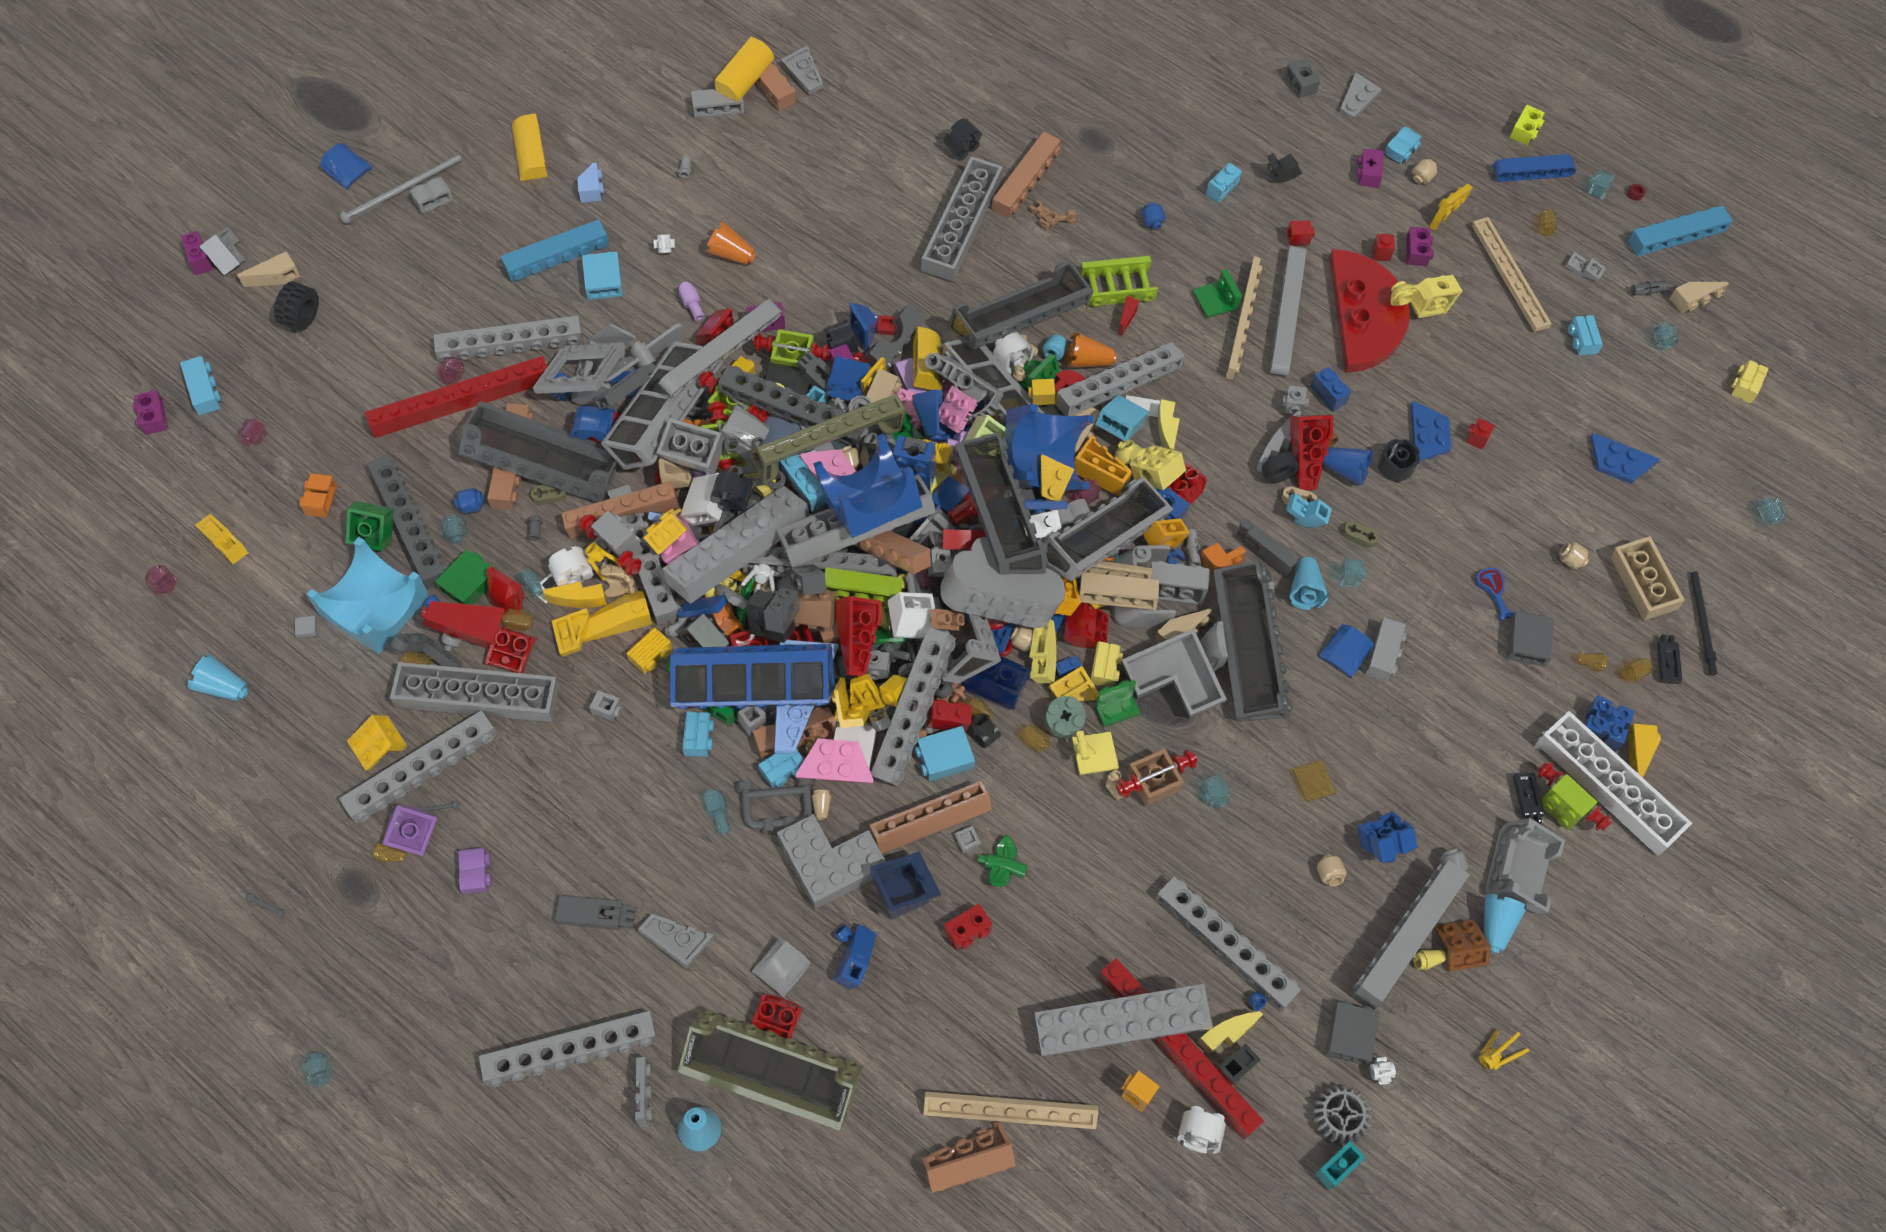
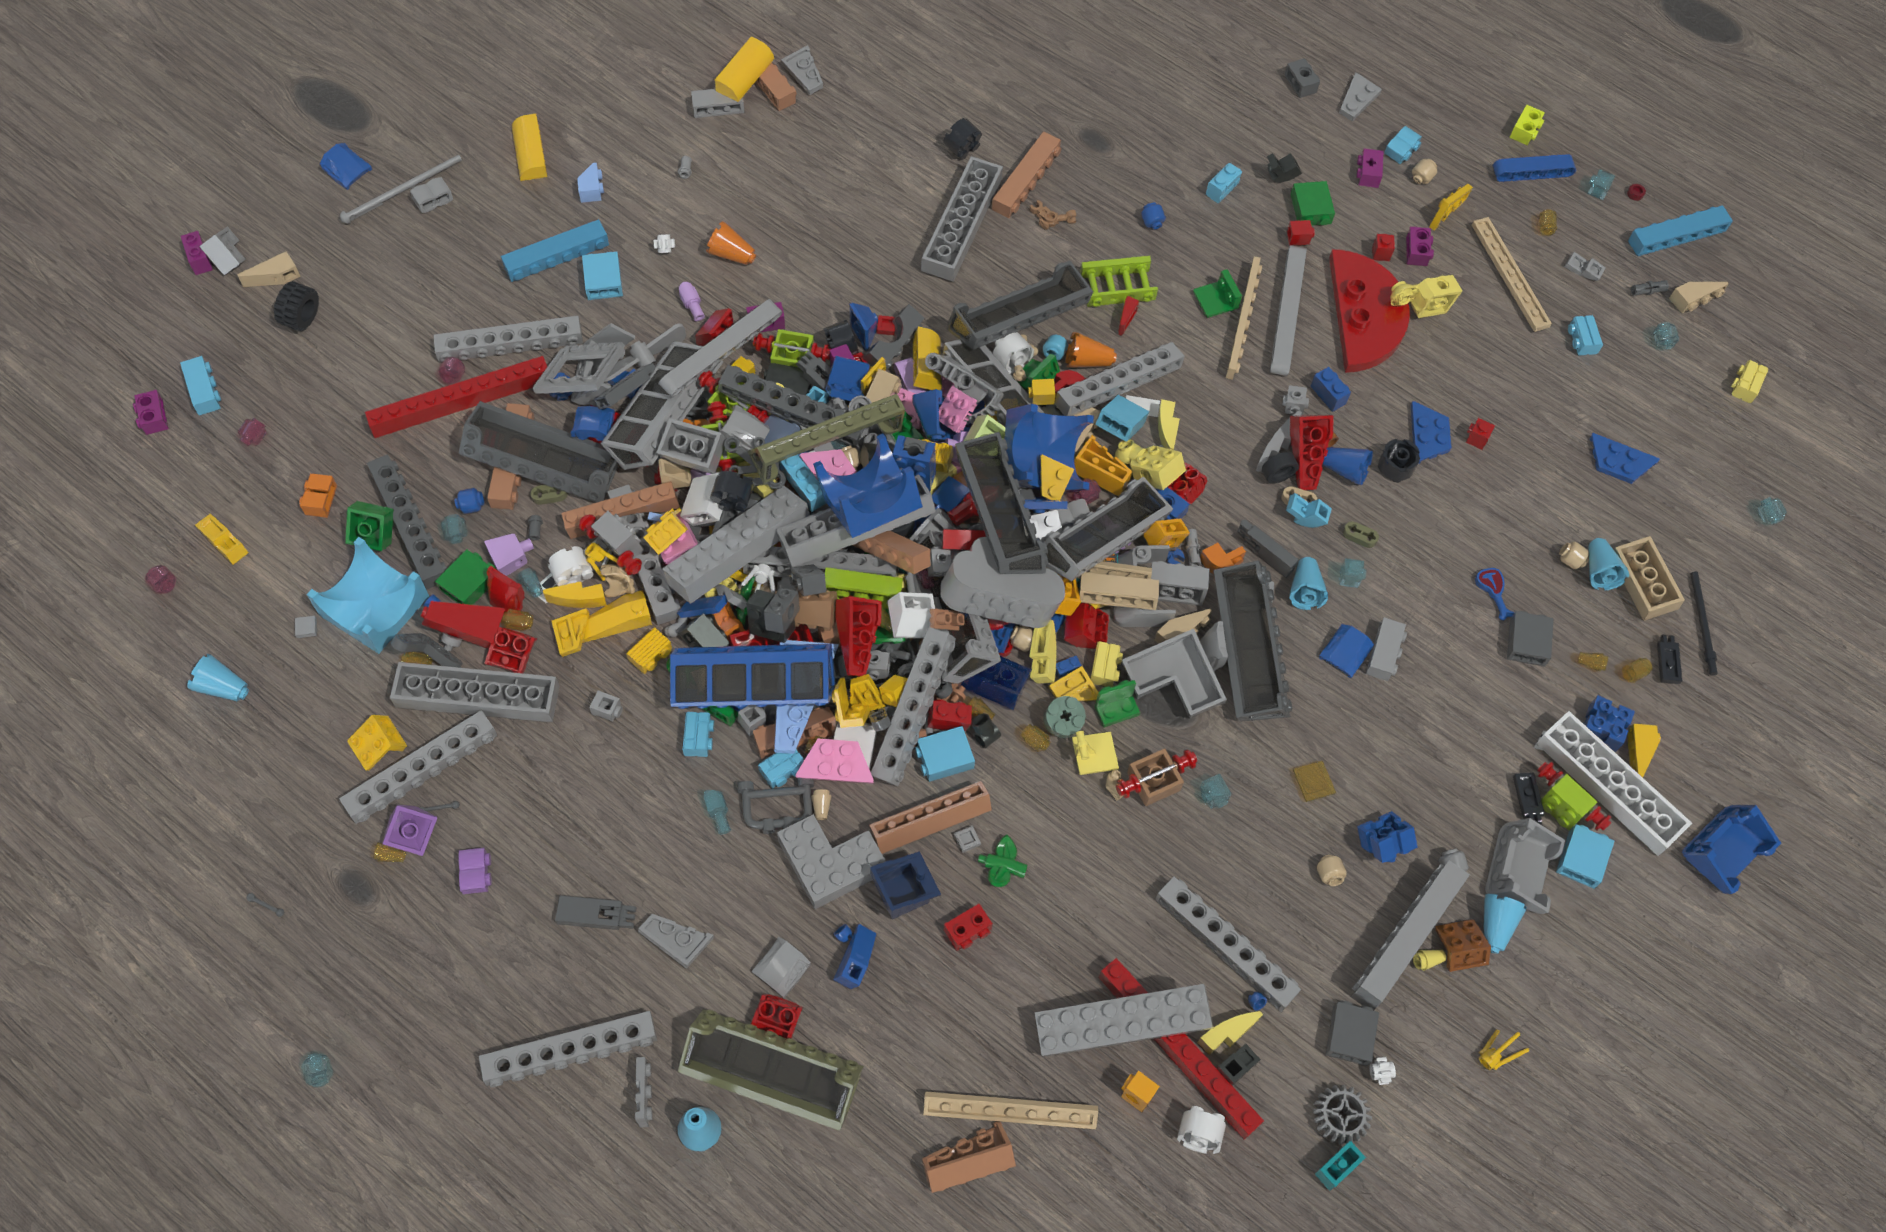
(508, 552): none -> lavender torso
(1313, 202): none -> green brick
(1585, 856): none -> medium azure brick
(1605, 566): none -> medium azure cone
(1730, 845): none -> blue windscreen

